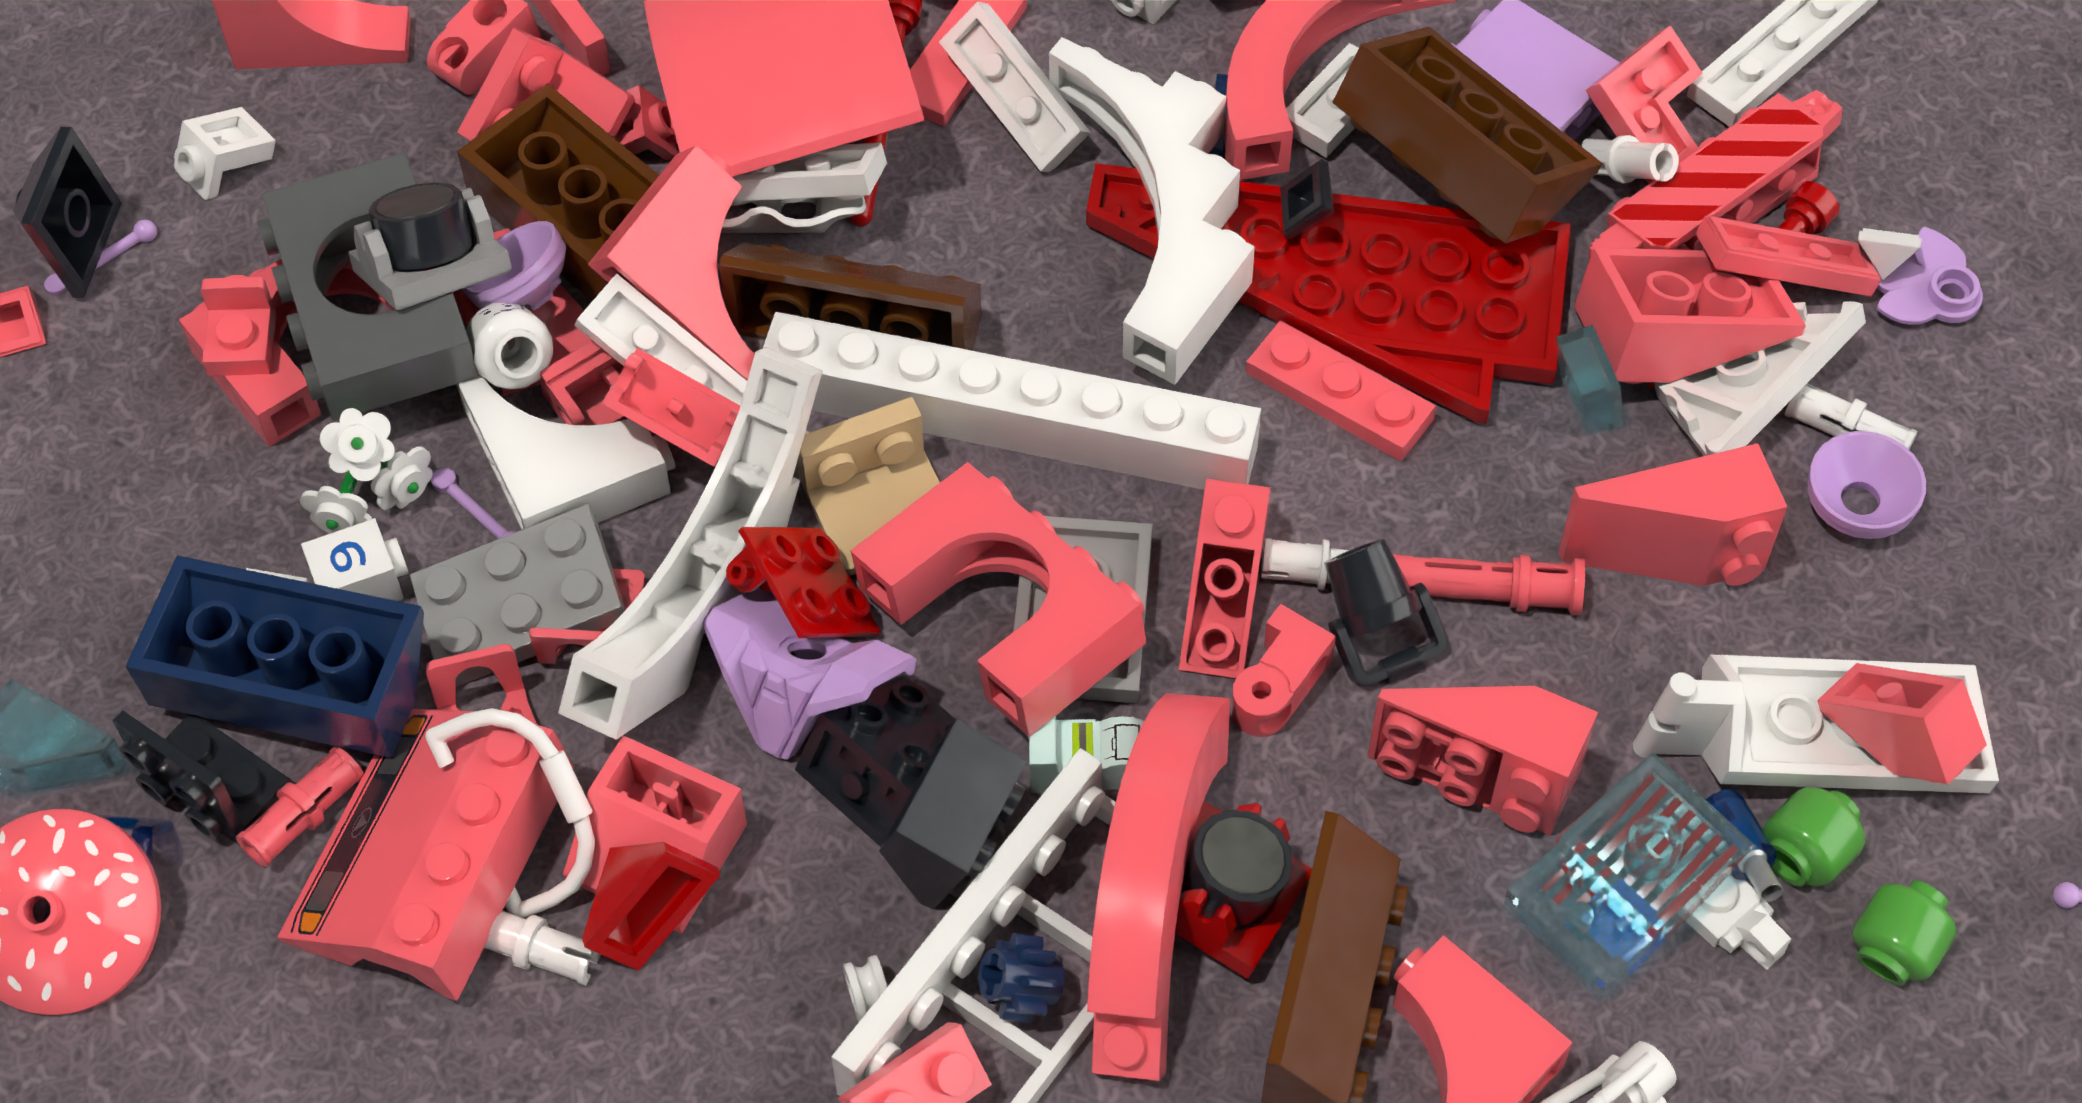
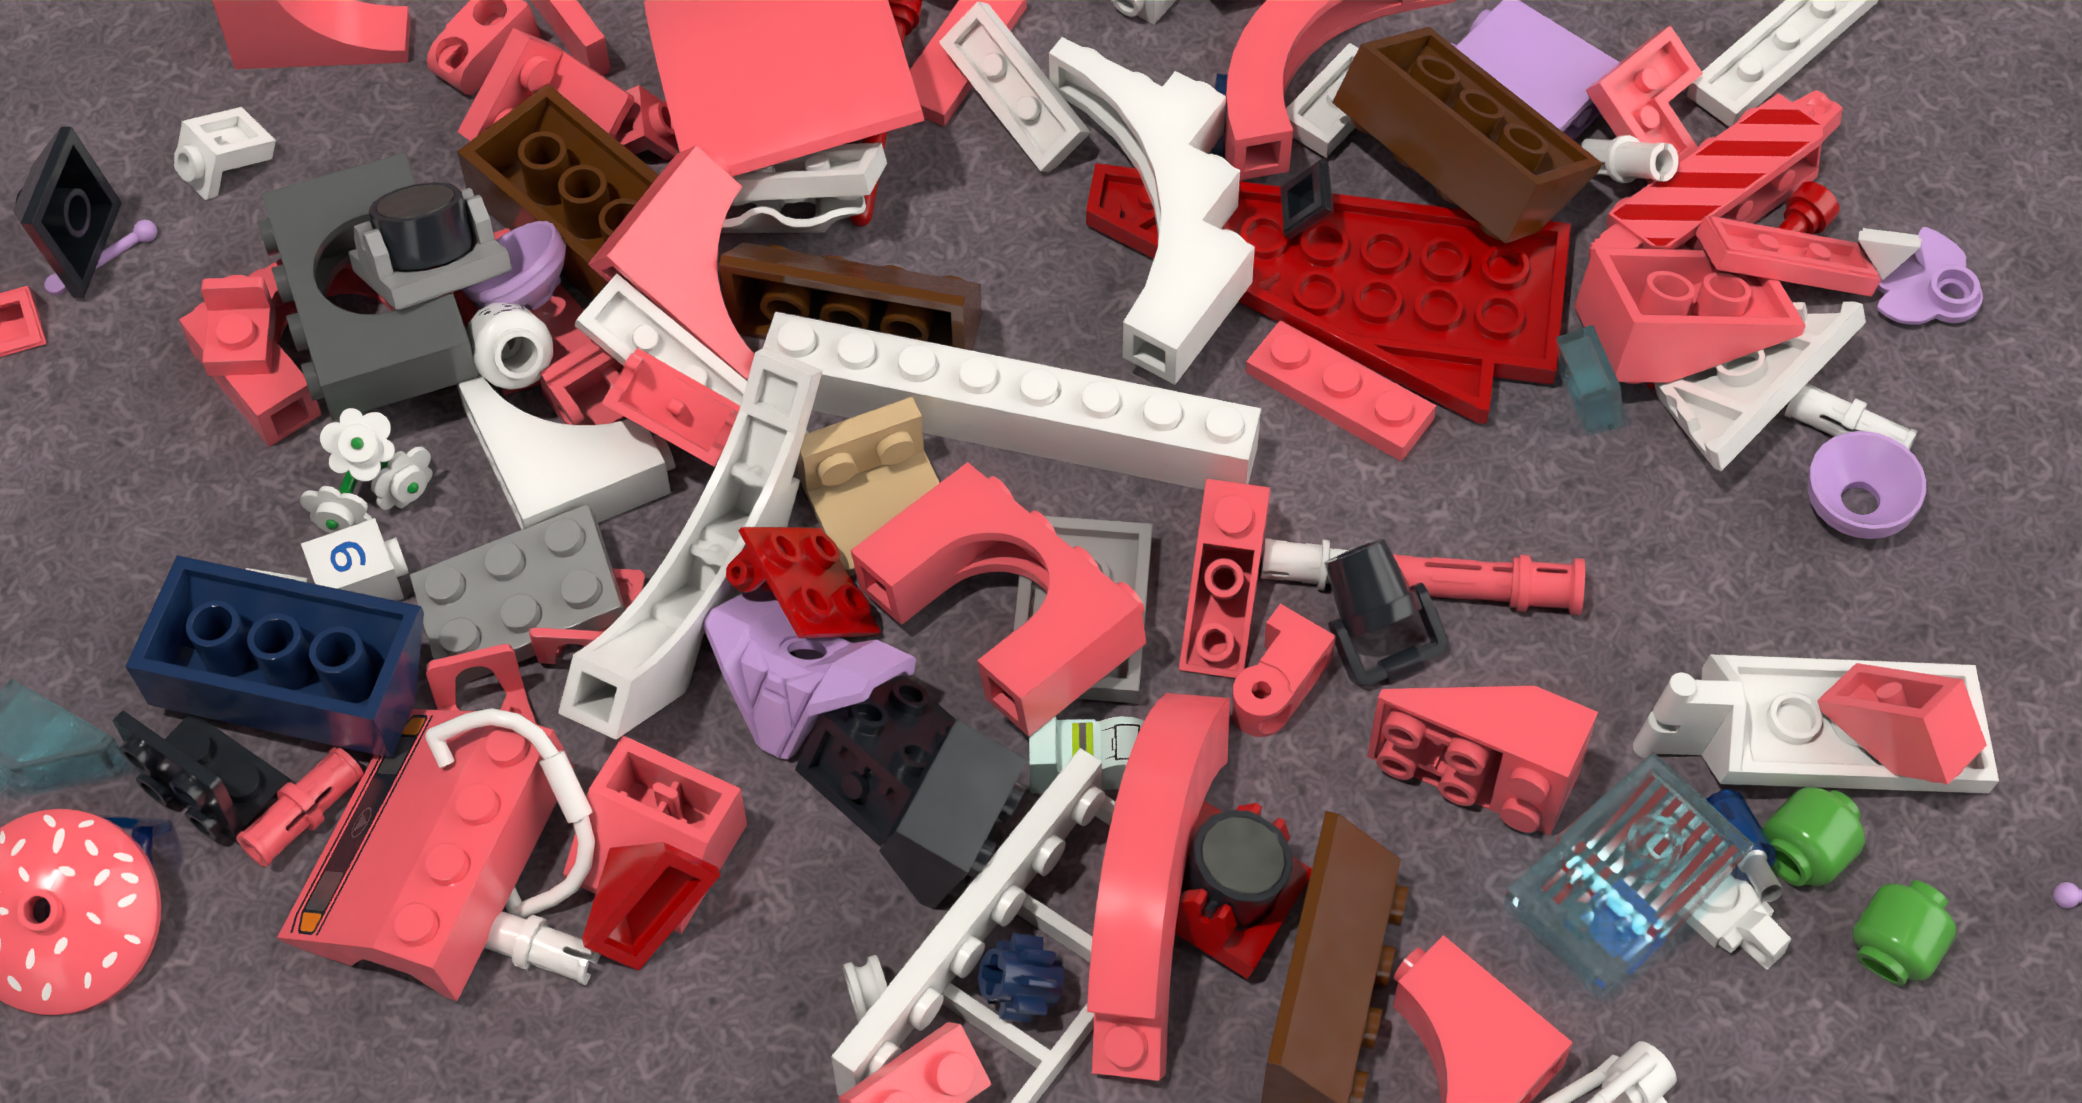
(445, 481): lavender hinge -> none
(1680, 520): coral slope -> none

